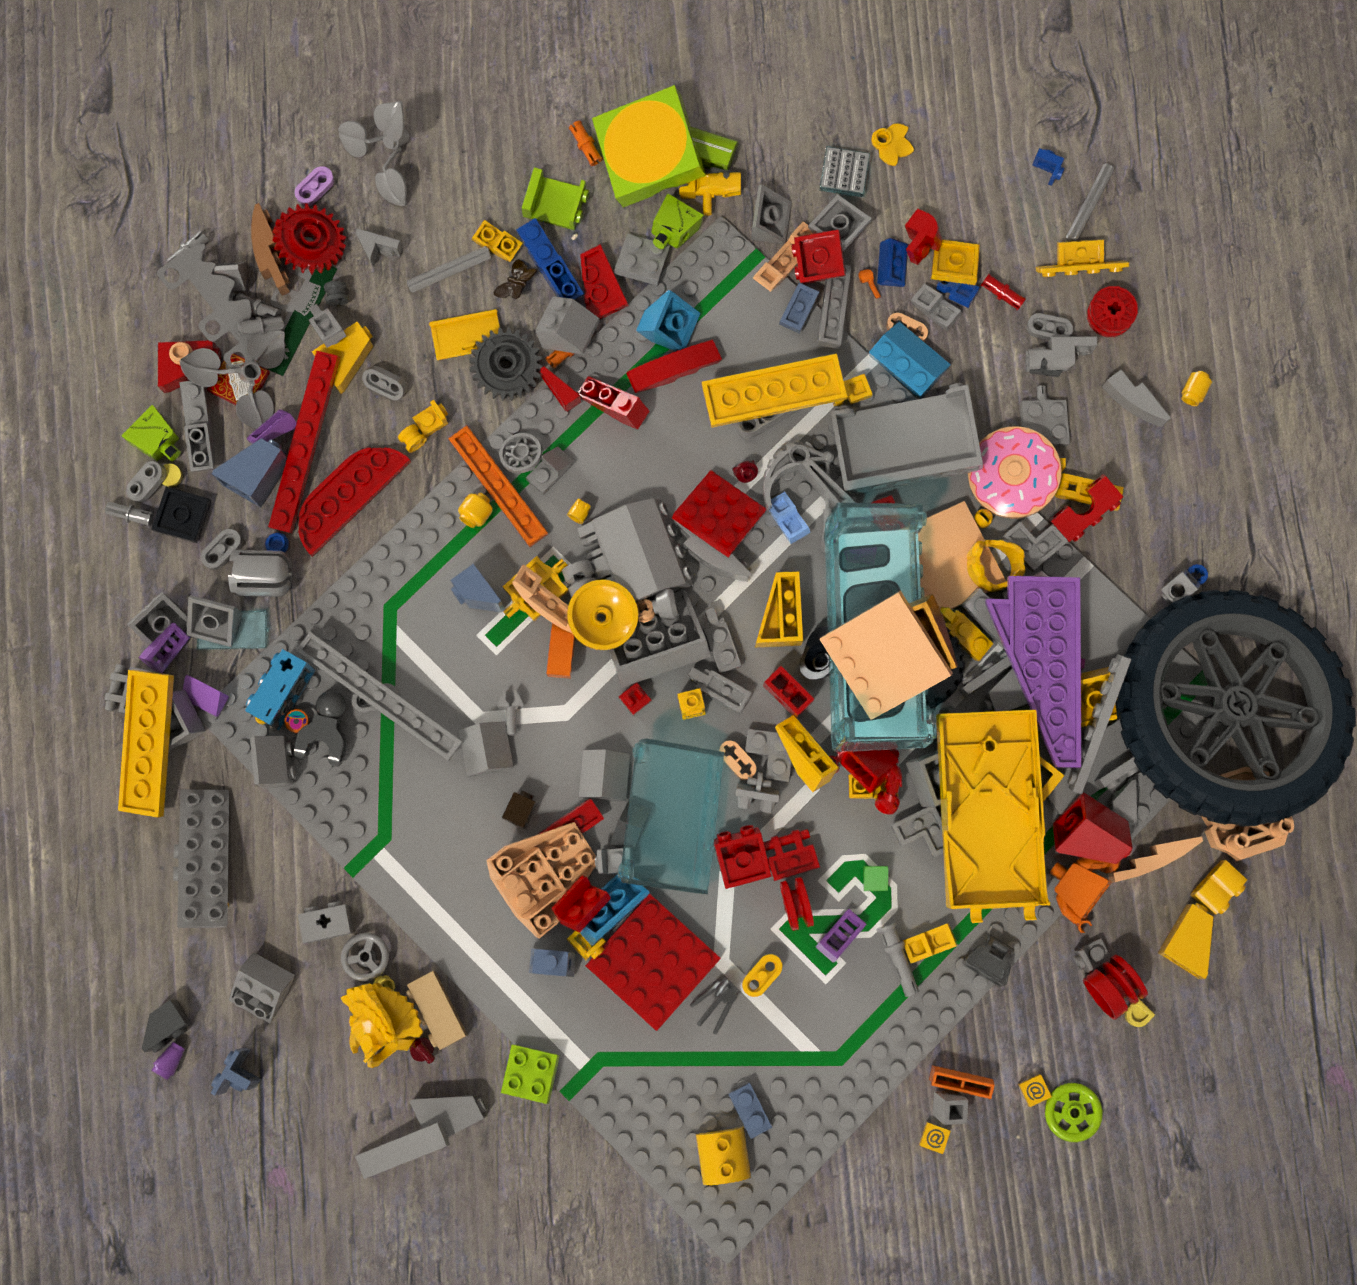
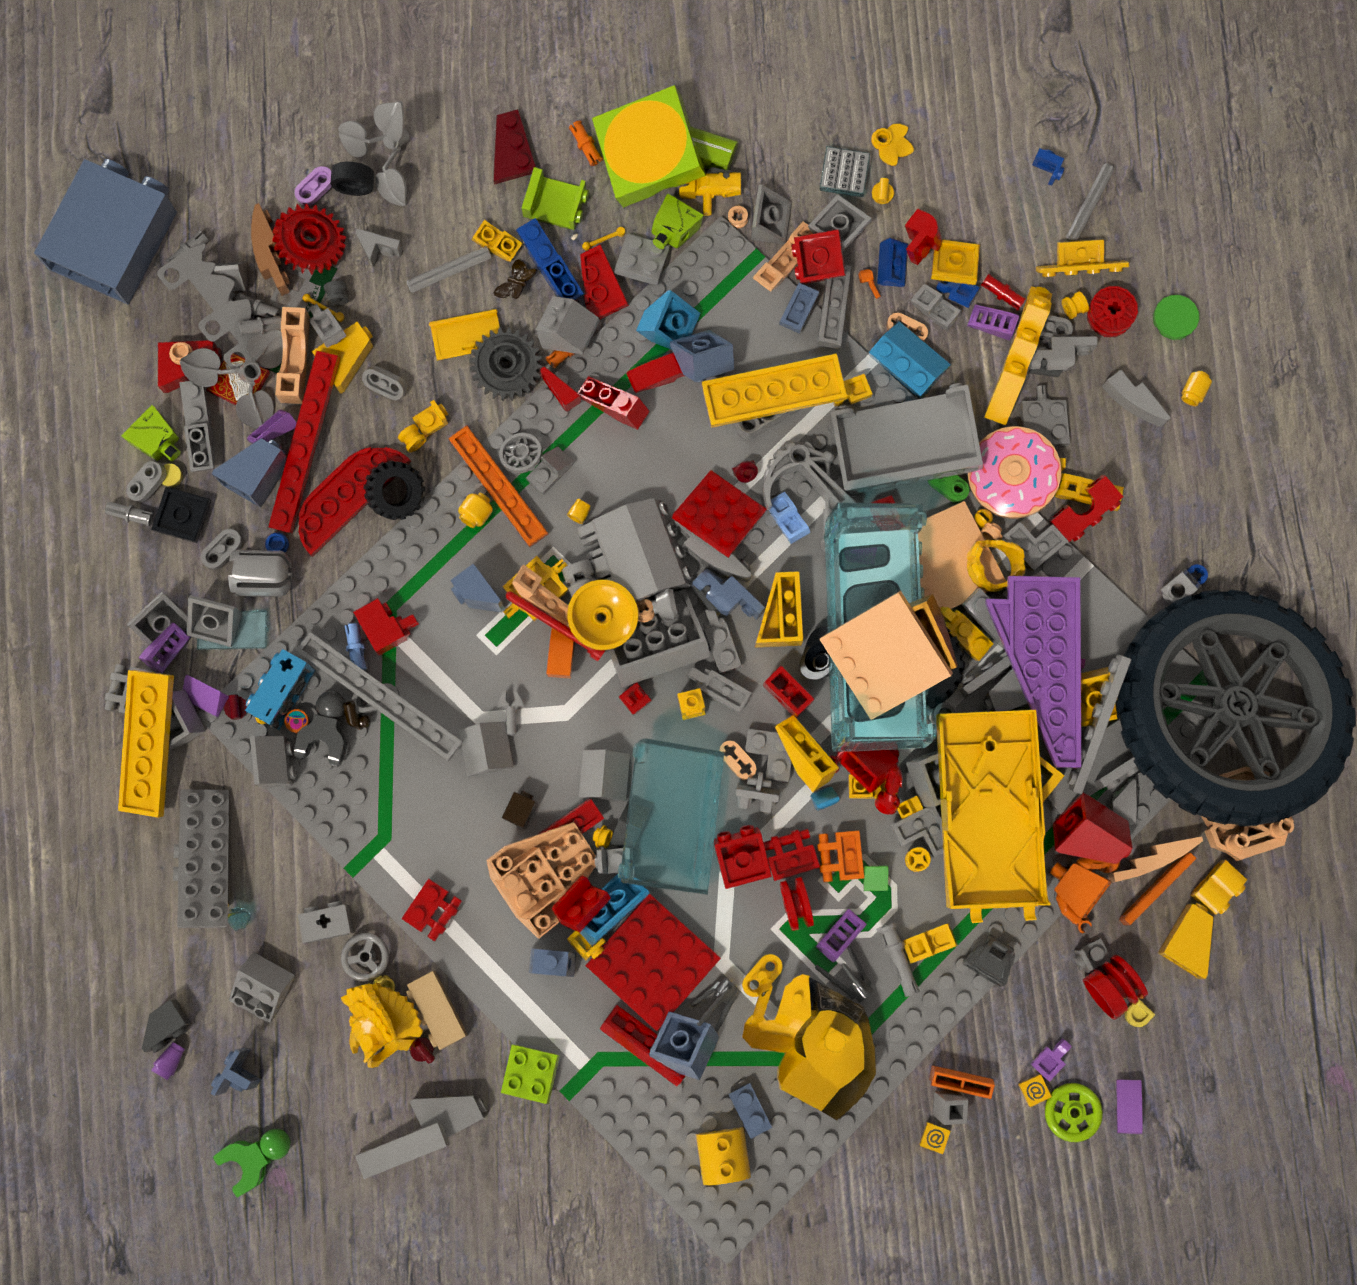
(107, 229): none -> sand blue brick
(235, 707): none -> dark red plate
(238, 918): none -> clear light blue plate
(254, 1157): none -> bright green piece
(292, 374): none -> light nougat arch
(339, 316): none -> yellow hinge
(352, 178): none -> black tyre
(353, 718): none -> dark brown arm
(355, 646): none -> light blue pin
(382, 630): none -> red hinge
(413, 495): none -> black tyre
(425, 906): none -> red plate
(512, 150): none -> dark red wing
(550, 621): none -> red piece
(602, 836): none -> yellow plate
(619, 232): none -> yellow hinge
(637, 1040): none -> red slope
(684, 1045): none -> sand blue slope
(703, 355): none -> sand blue slope
(725, 596): none -> sand blue plate
(735, 223): none -> light nougat bush
(823, 1040): none -> yellow piece
(824, 798): none -> dark azure slope
(848, 855): none -> orange plate
(859, 987): none -> dark grey plant
(882, 191): none -> yellow plate
(909, 807): none -> yellow piece
(920, 856): none -> yellow wheel
(946, 487): none -> bright green plate
(992, 532): none -> light nougat plate
(998, 331): none -> medium lavender slope
(1019, 355): none -> yellow arch
(1049, 1062): none -> medium lavender plate
(1075, 305): none -> yellow wheel
(1129, 1106): none -> medium lavender slope
(1157, 889): none -> orange tile
(1176, 317): none -> bright green tile

